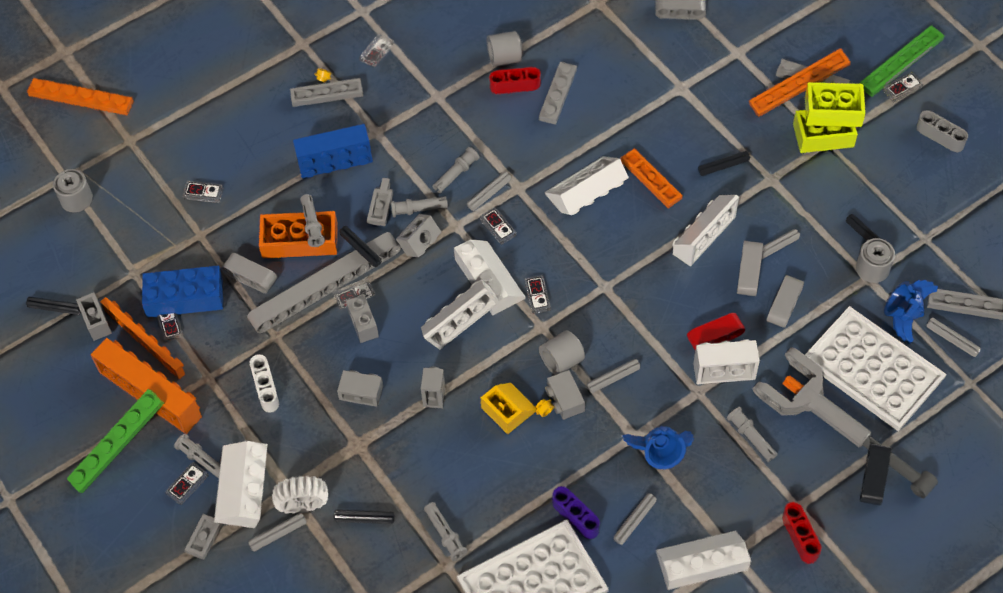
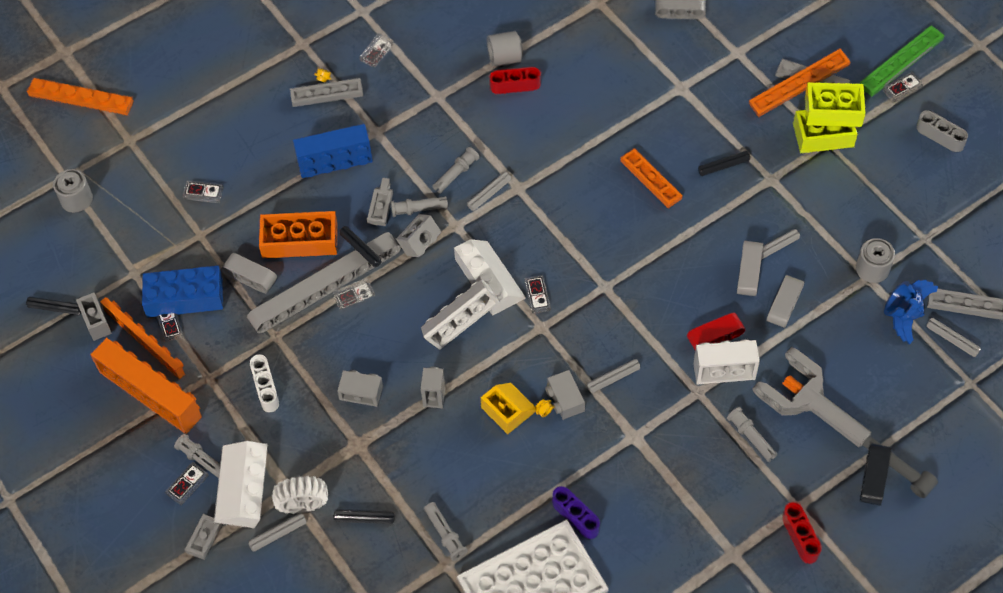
(115, 441): bright green plate -> none
(312, 227): light grey pin -> none
(362, 318): light grey brick -> none
(498, 226): tile -> none
(557, 93): light grey plate -> none
(562, 352): light grey piece -> none
(587, 185): white slope -> none
(634, 519): light grey axle -> none
(662, 446): blue helmet -> none
(703, 559): white slope -> none
(706, 228): white slope -> none
(860, 227): black axle -> none
(875, 368): white plate -> none

